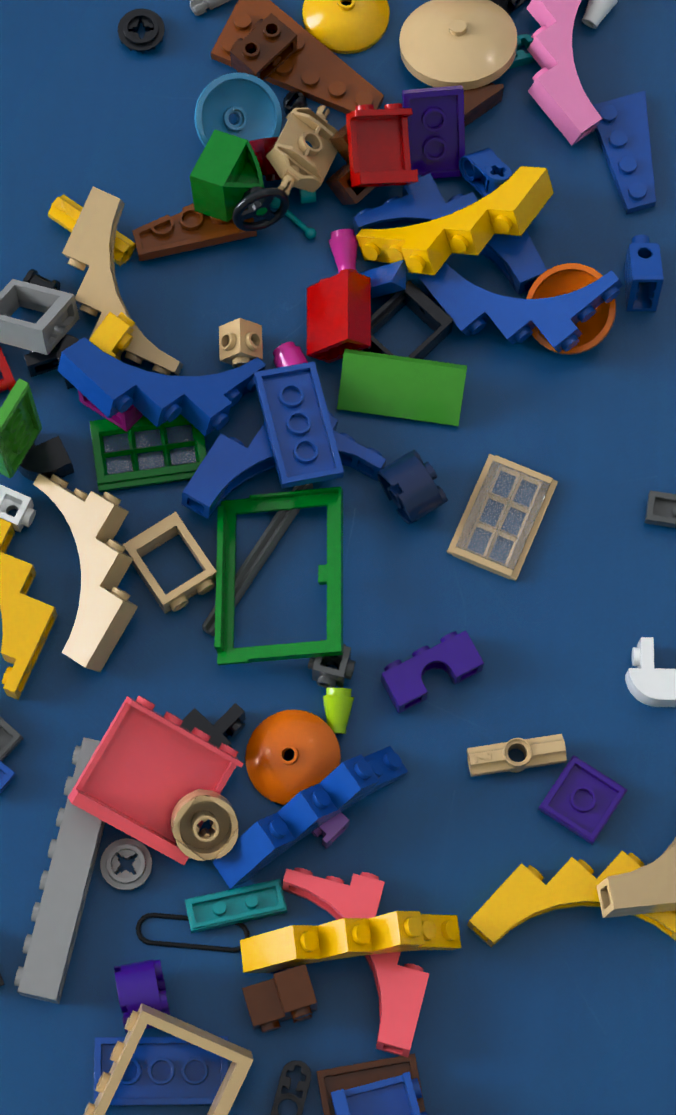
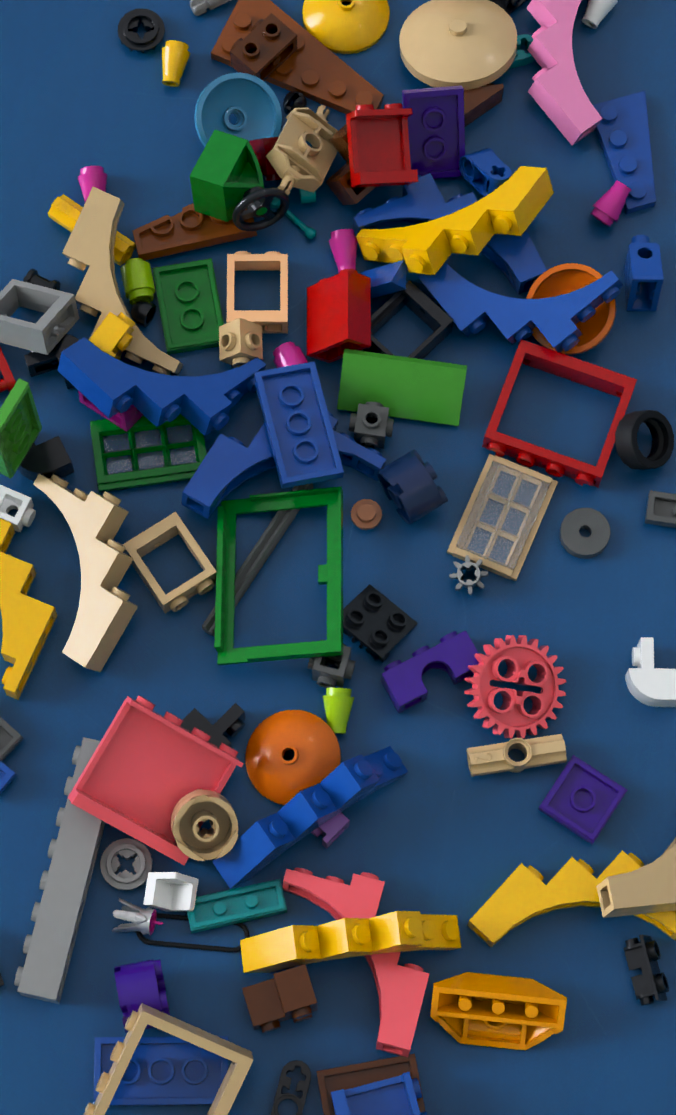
(90, 177): none -> dark pink cone
(137, 280): none -> lime brick
(143, 312): none -> black hinge
(143, 919): none -> flat silver piece
(170, 891): none -> white panel
(174, 60): none -> yellow cone
(188, 305): none -> green tile
(271, 320): none -> light nougat window
(366, 514): none -> nougat plate
(372, 434): none -> dark grey brick
(375, 623): none -> black hinge
(469, 583): none -> light grey gear
(497, 1010): none -> light orange wedge
(519, 658): none -> coral gear
(576, 371): none -> red window
(582, 546): none -> dark grey piece
(610, 205): none -> dark pink cone
(651, 981): none -> black hinge
(661, 435): none -> black tyre

